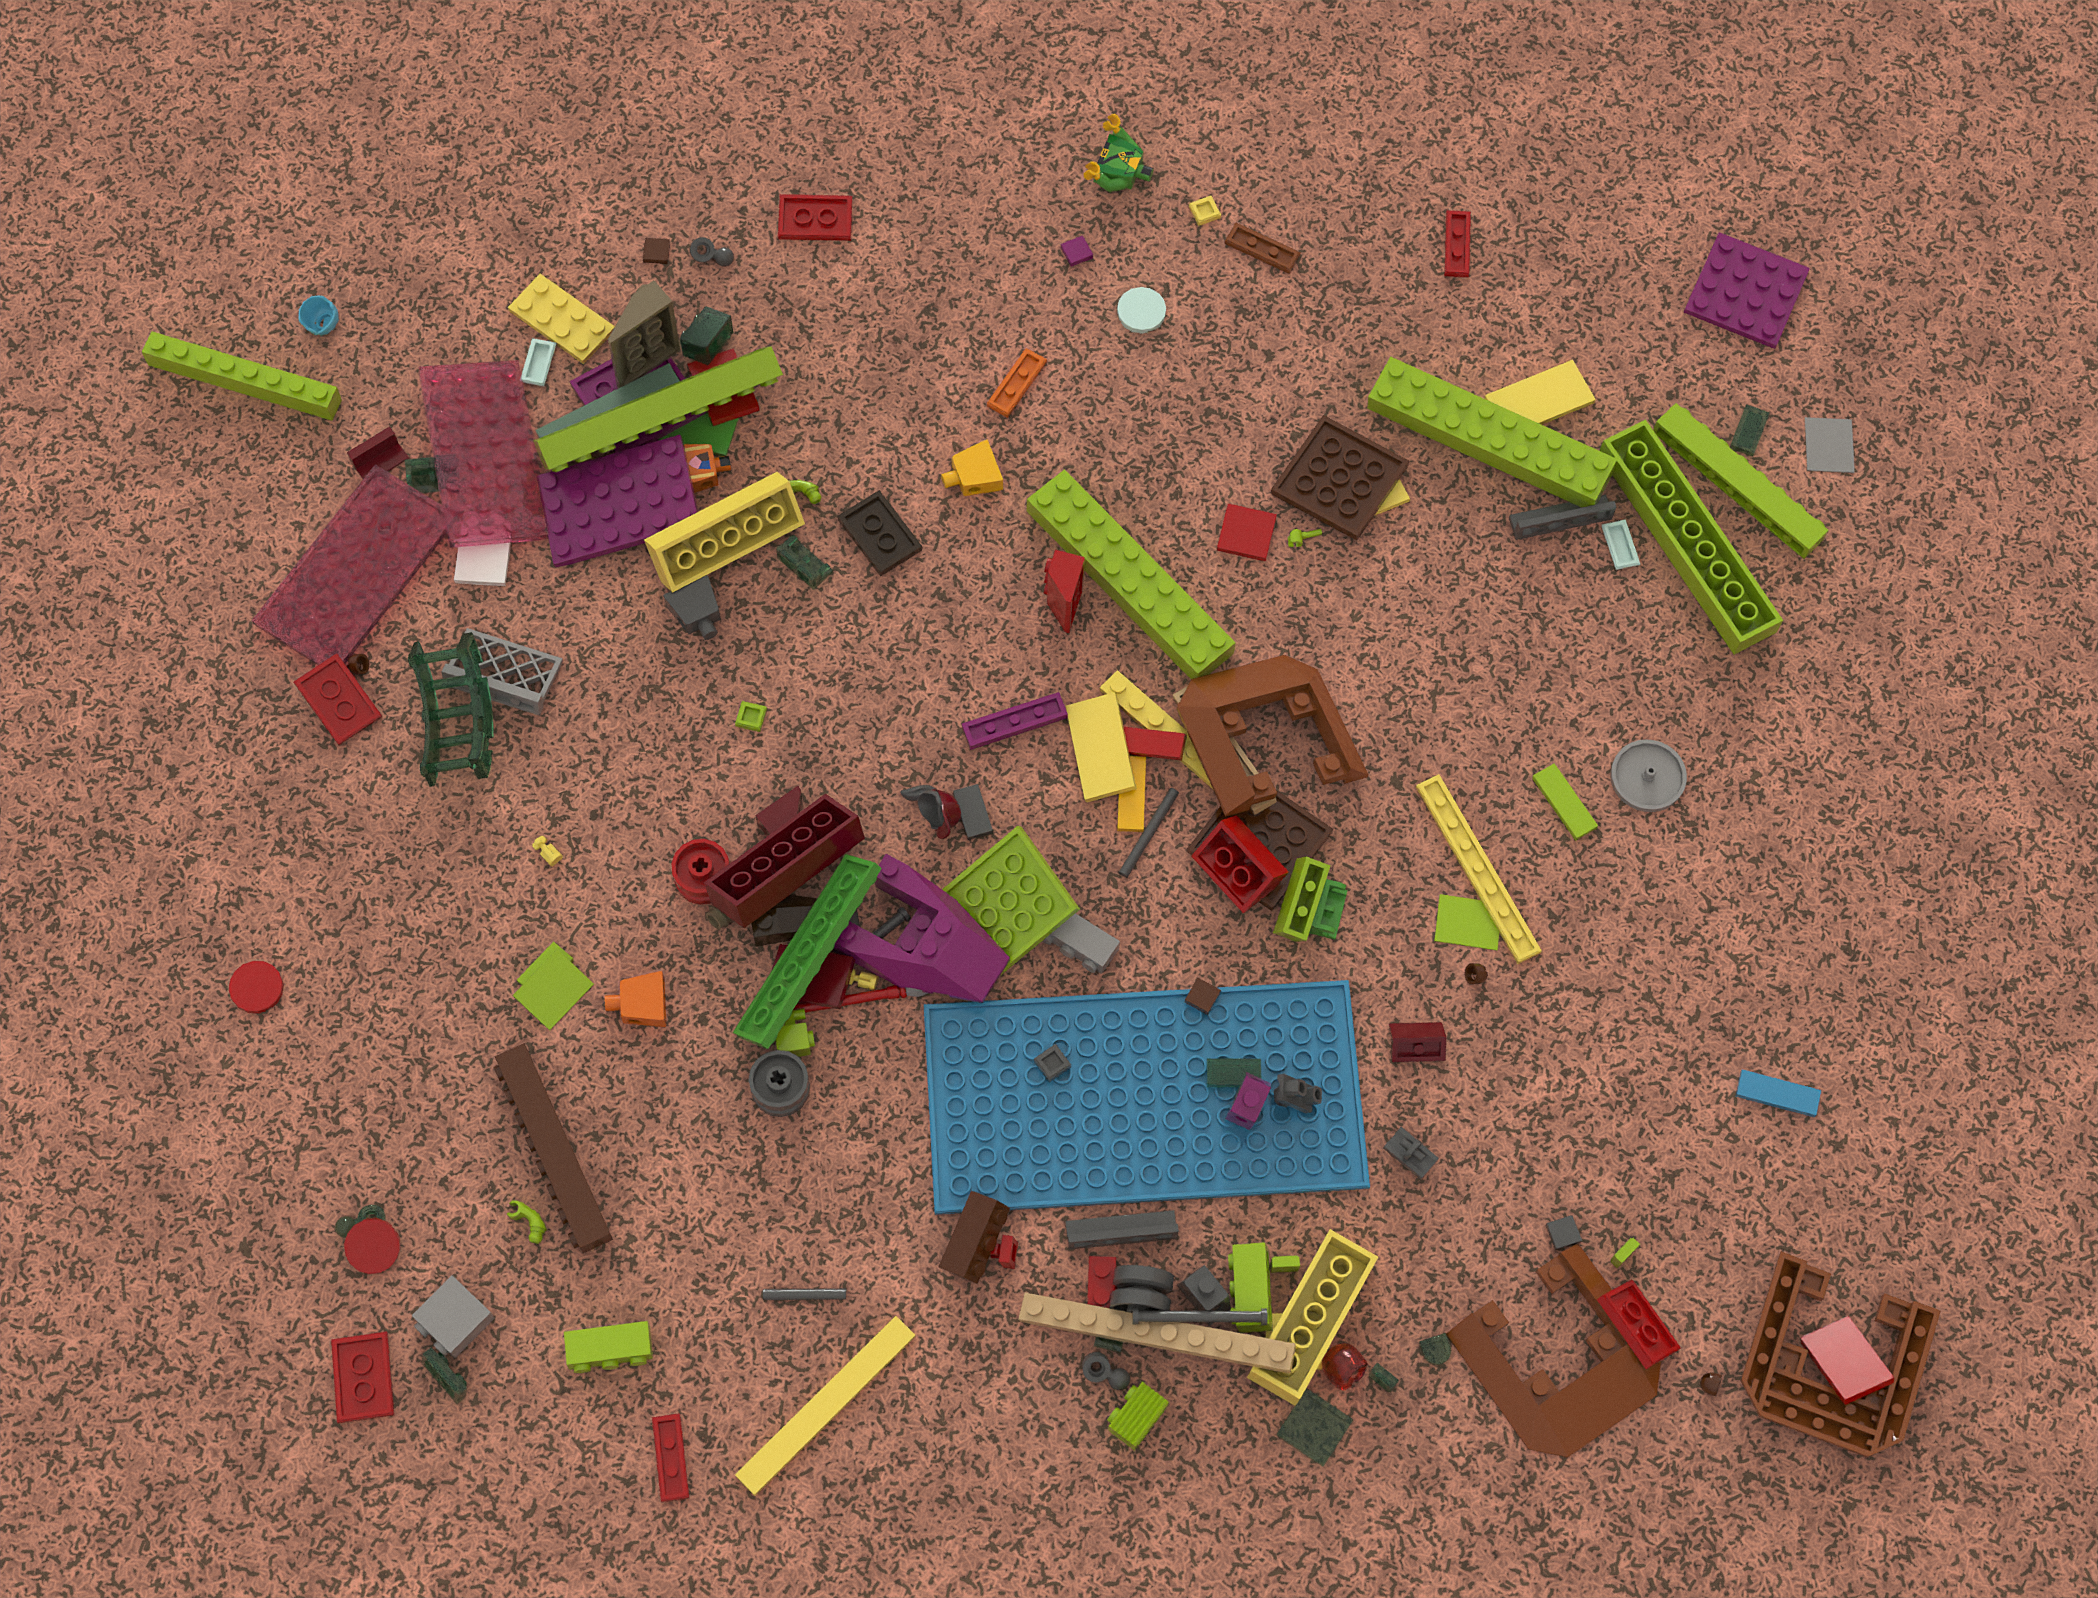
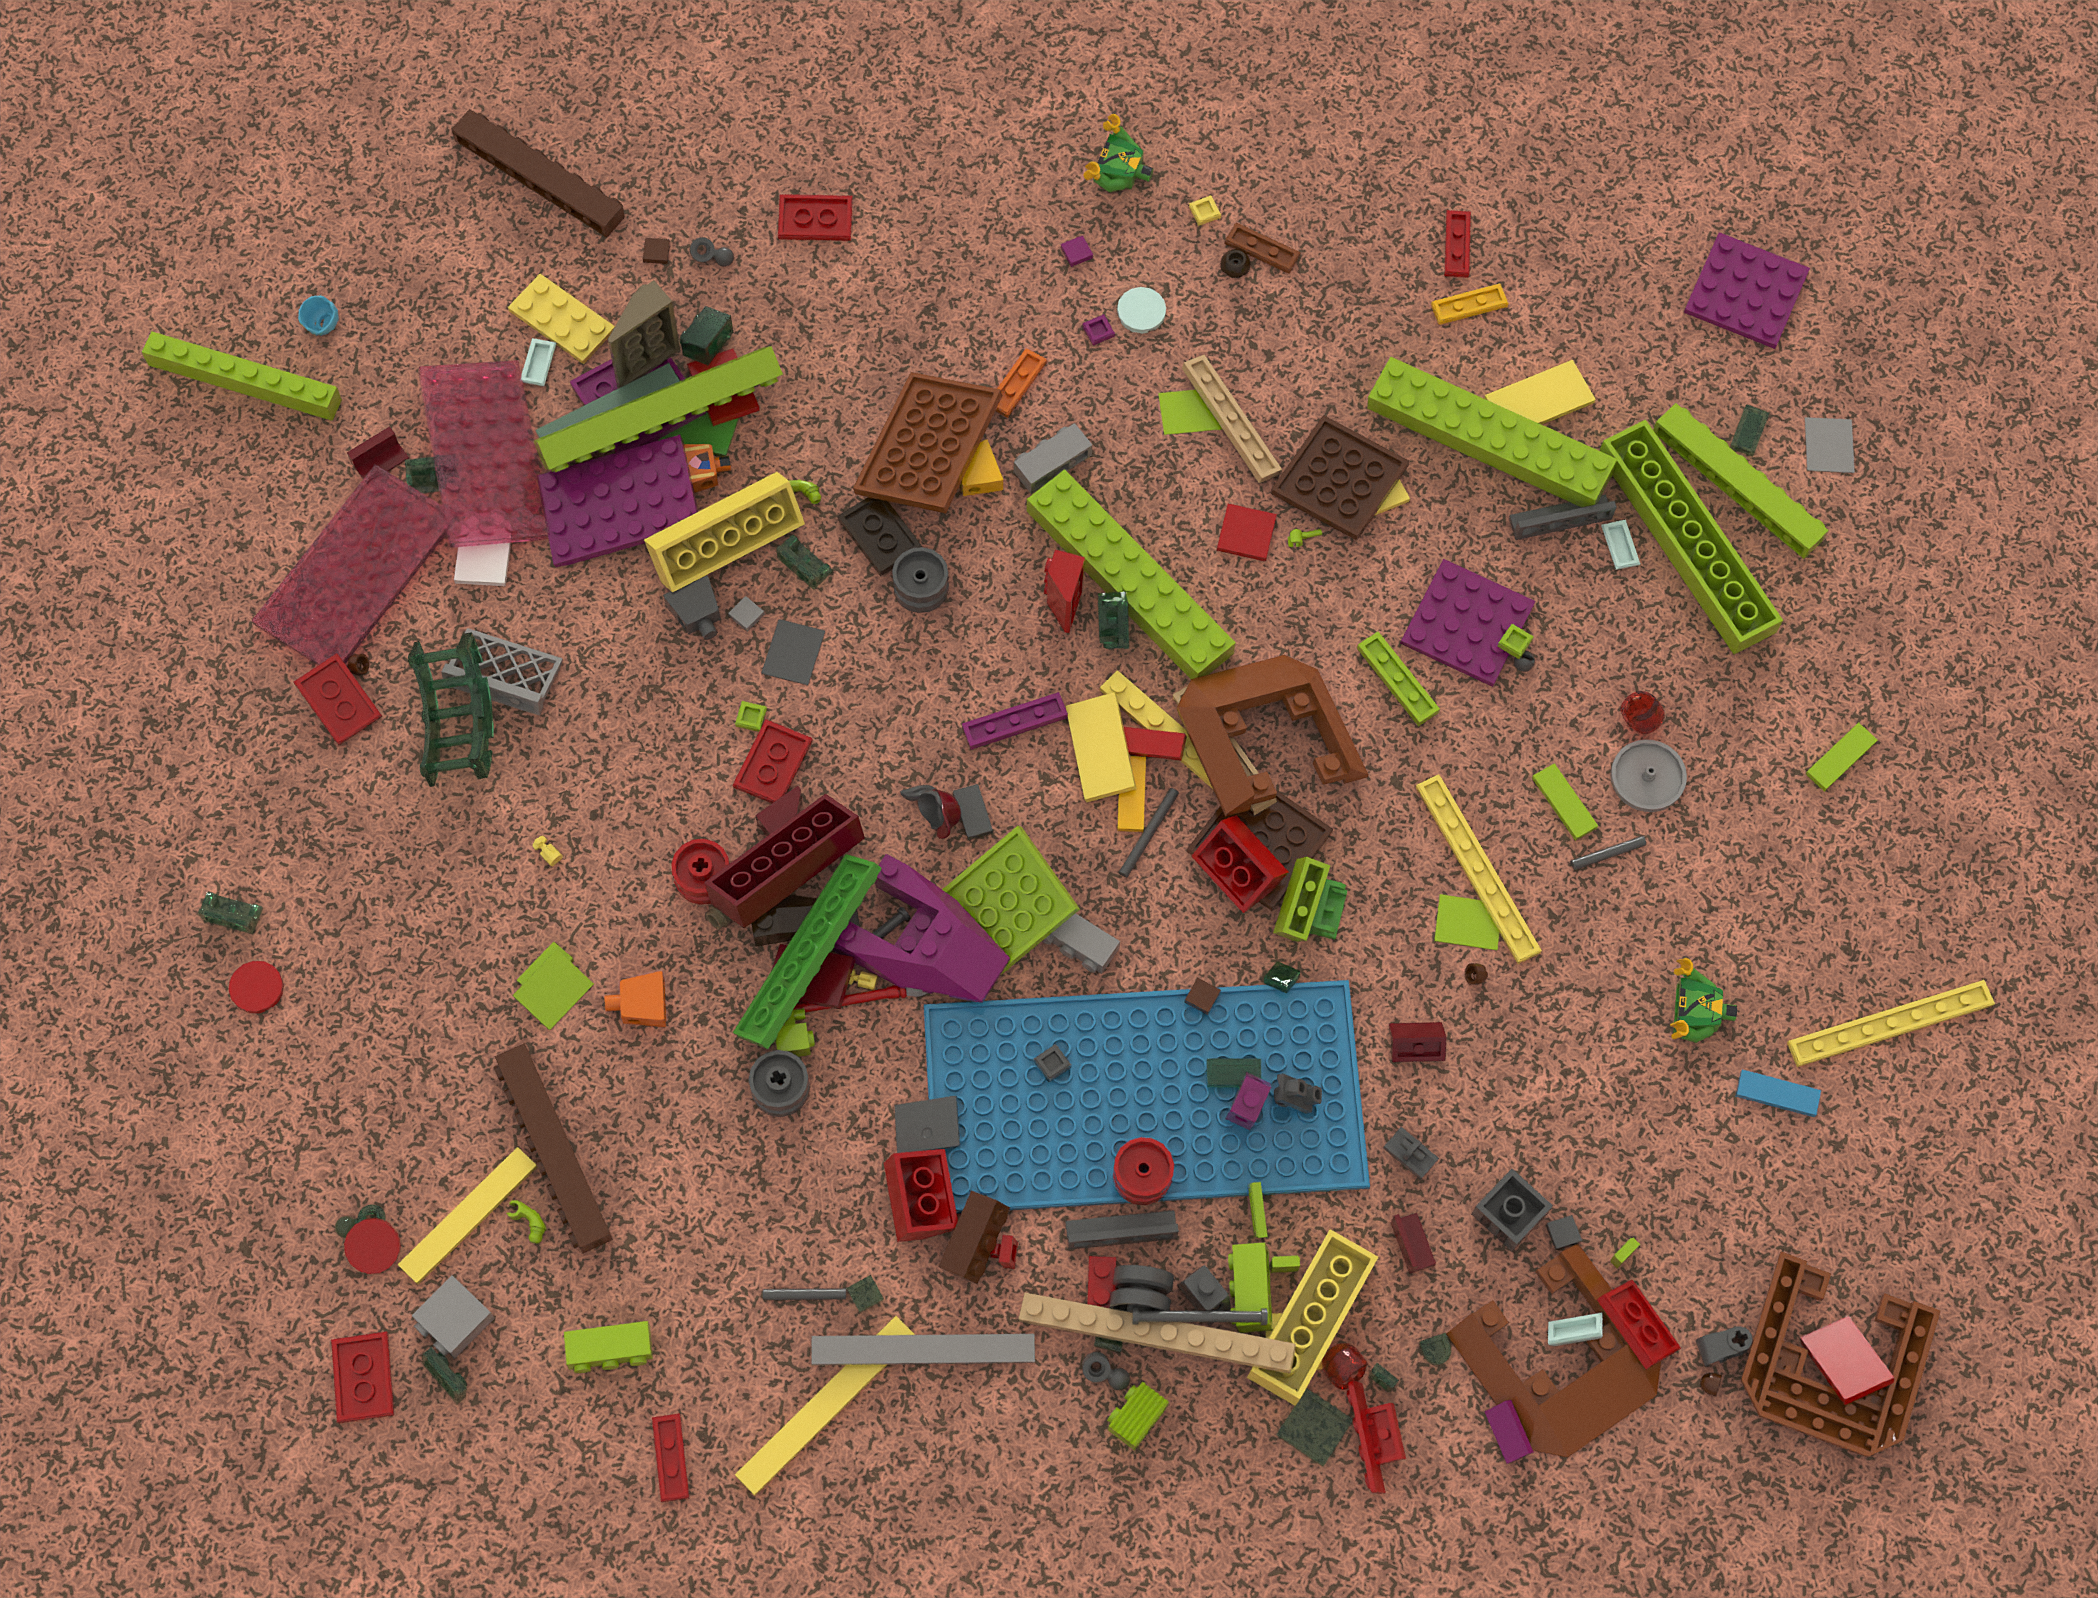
(230, 913): none -> clear green hinge
(467, 1216): none -> light yellow tile
(538, 172): none -> reddish brown brick
(746, 613): none -> light grey tile
(772, 762): none -> red tile
(793, 652): none -> dark grey piece
(865, 1294): none -> clear green tile
(920, 580): none -> dark grey wheel
(920, 1194): none -> red slope
(922, 1349): none -> light grey tile
(927, 1125): none -> dark grey piece
(928, 442): none -> dark orange plate
(1051, 457): none -> light grey brick
(1098, 330): none -> magenta tile
(1113, 620): none -> clear green hinge
(1140, 1155): none -> red wheel
(1185, 413): none -> lime piece
(1231, 419): none -> tan plate
(1235, 270): none -> dark brown plate
(1257, 1210): none -> lime tile
(1281, 977): none -> clear green tile
(1378, 1435): none -> red bracket
(1398, 678): none -> lime plate
(1412, 1242): none -> dark red panel
(1465, 620): none -> magenta plate
(1469, 304): none -> yellow tile
(1509, 1432): none -> magenta tile
(1511, 1210): none -> dark grey brick
(1515, 641): none -> lime tile
(1525, 663): none -> dark grey hinge
(1575, 1329): none -> light aqua tile
(1608, 852): none -> dark grey bar
(1643, 713): none -> clear red helmet
(1698, 1005): none -> torso
(1719, 1345): none -> dark grey piece
(1841, 757): none -> lime tile
(1890, 1023): none -> light yellow tile

